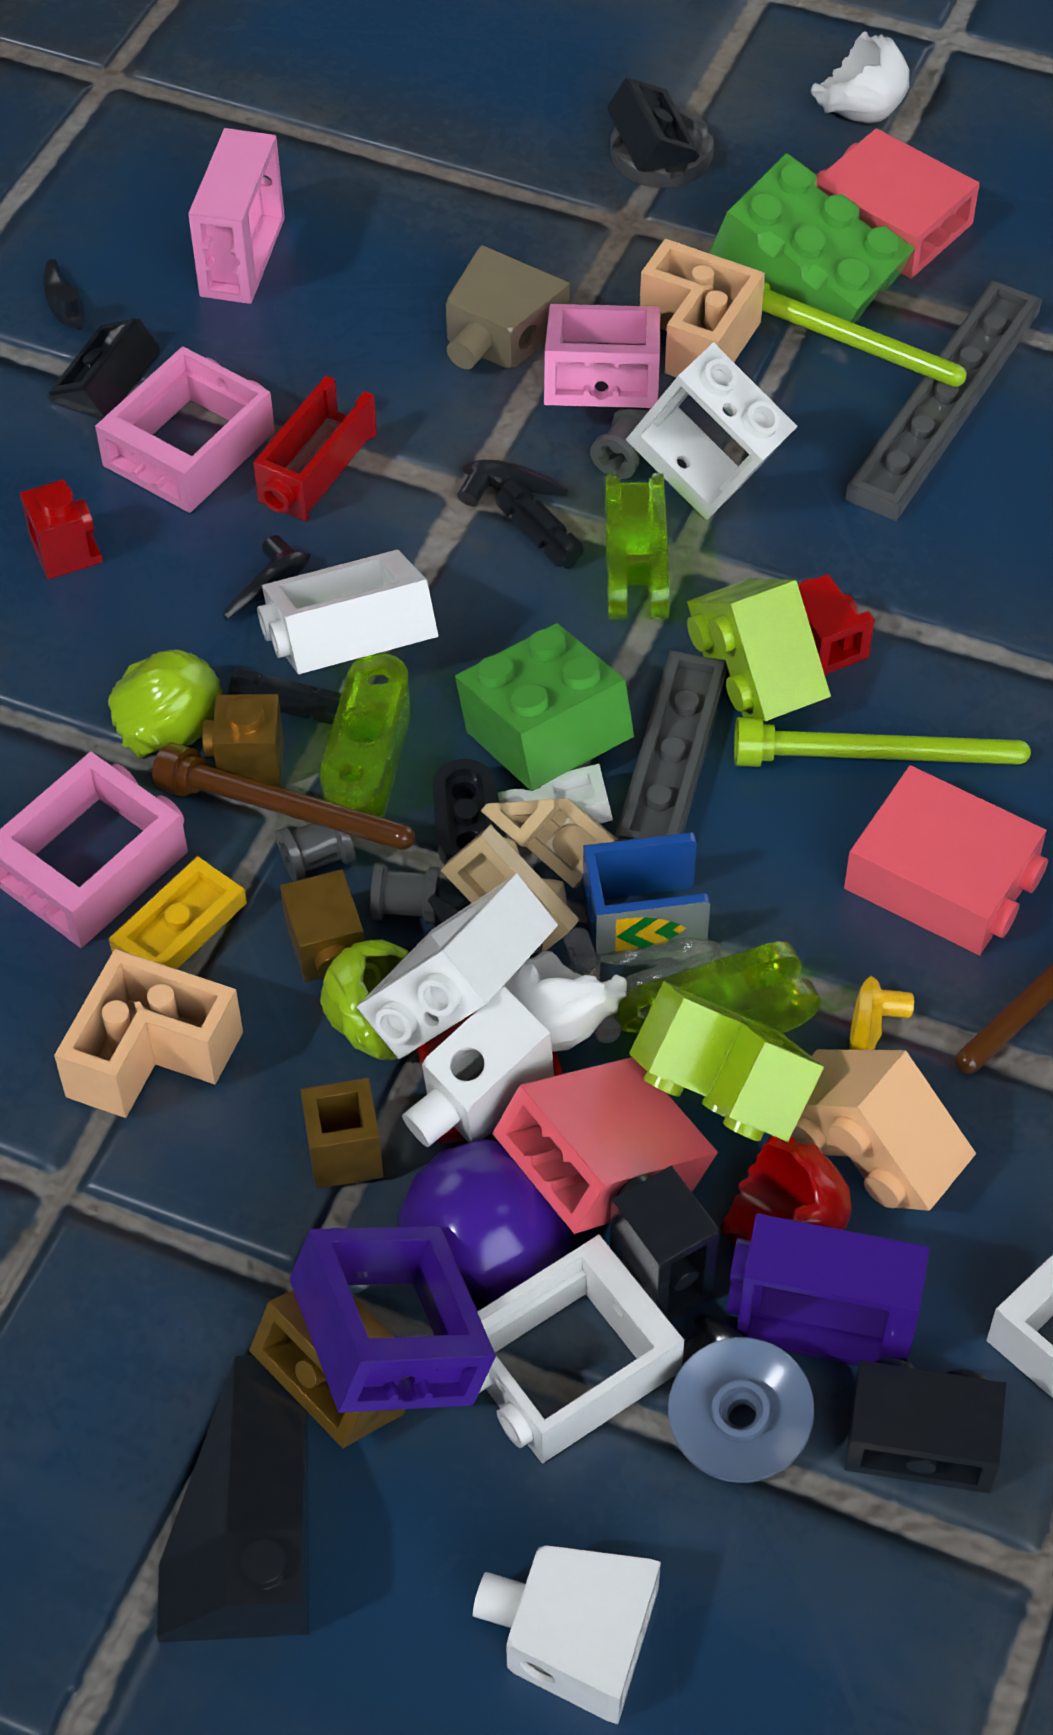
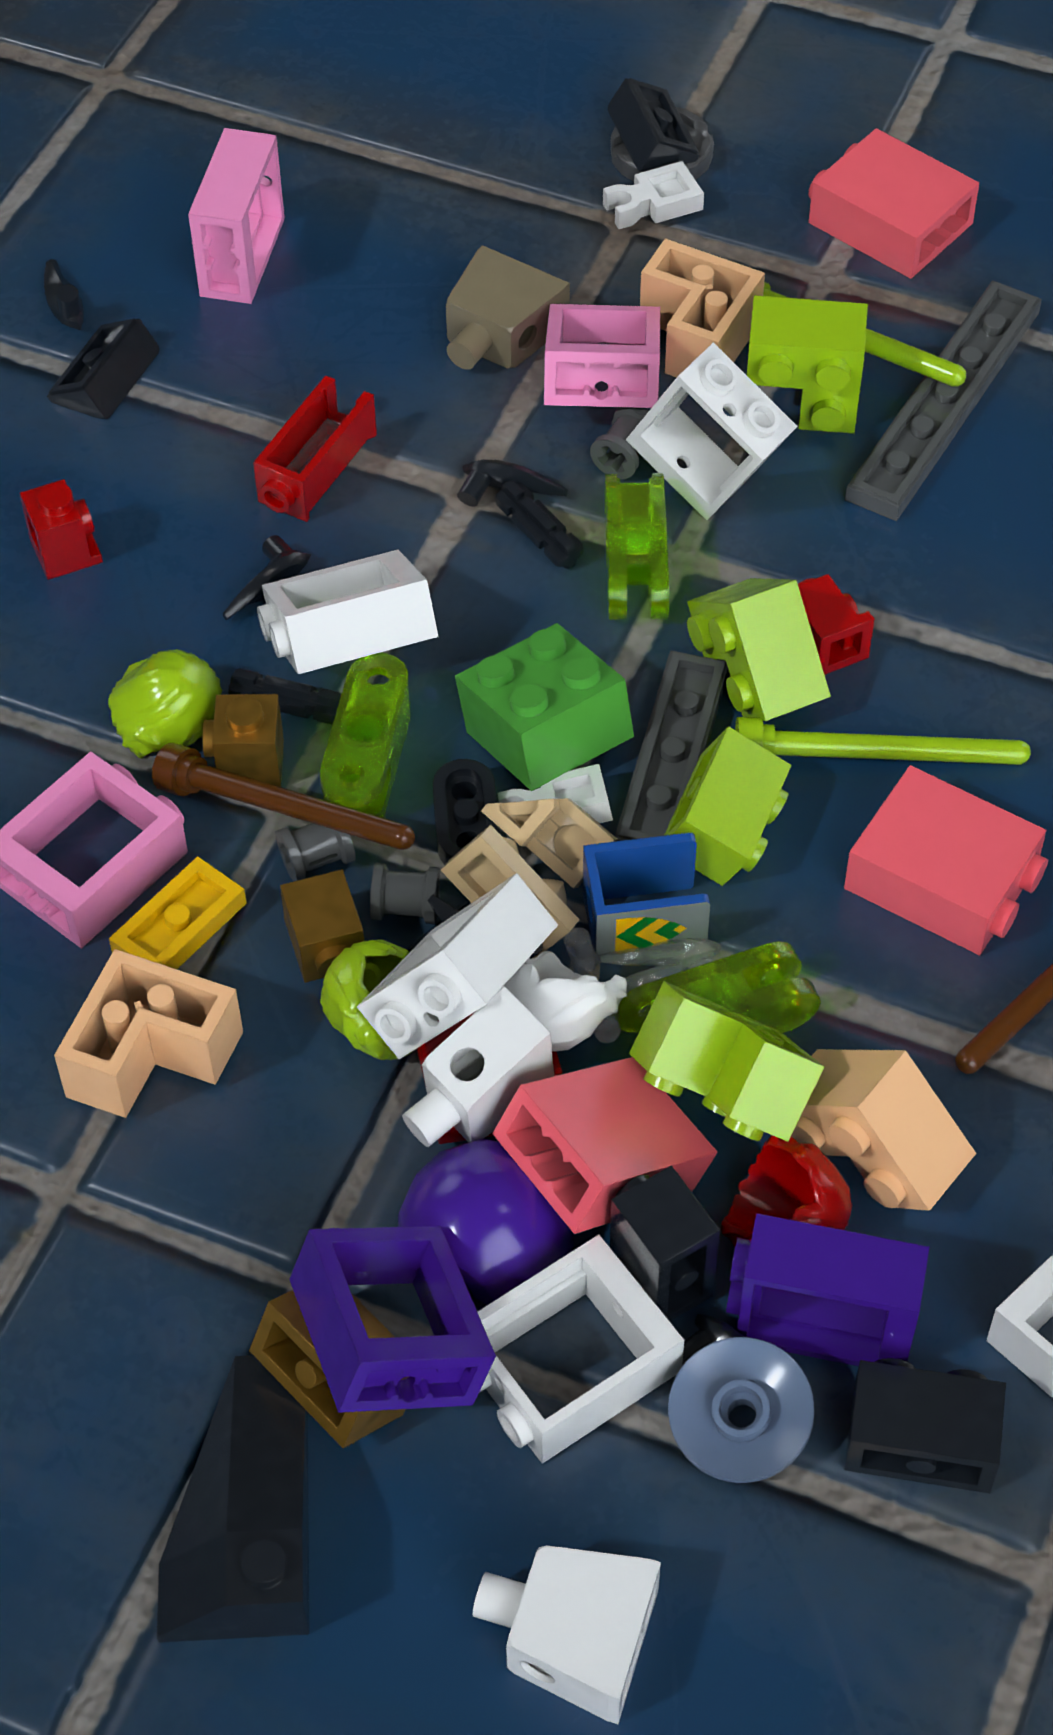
(179, 478): bright pink window -> none
(342, 1133): pearl gold brick -> none
(658, 192): none -> white plate
(729, 804): none -> lime brick
(811, 242): bright green piece -> none
(811, 349): none -> lime brick
(868, 82): white hair -> none
(868, 1012): yellow bar -> none

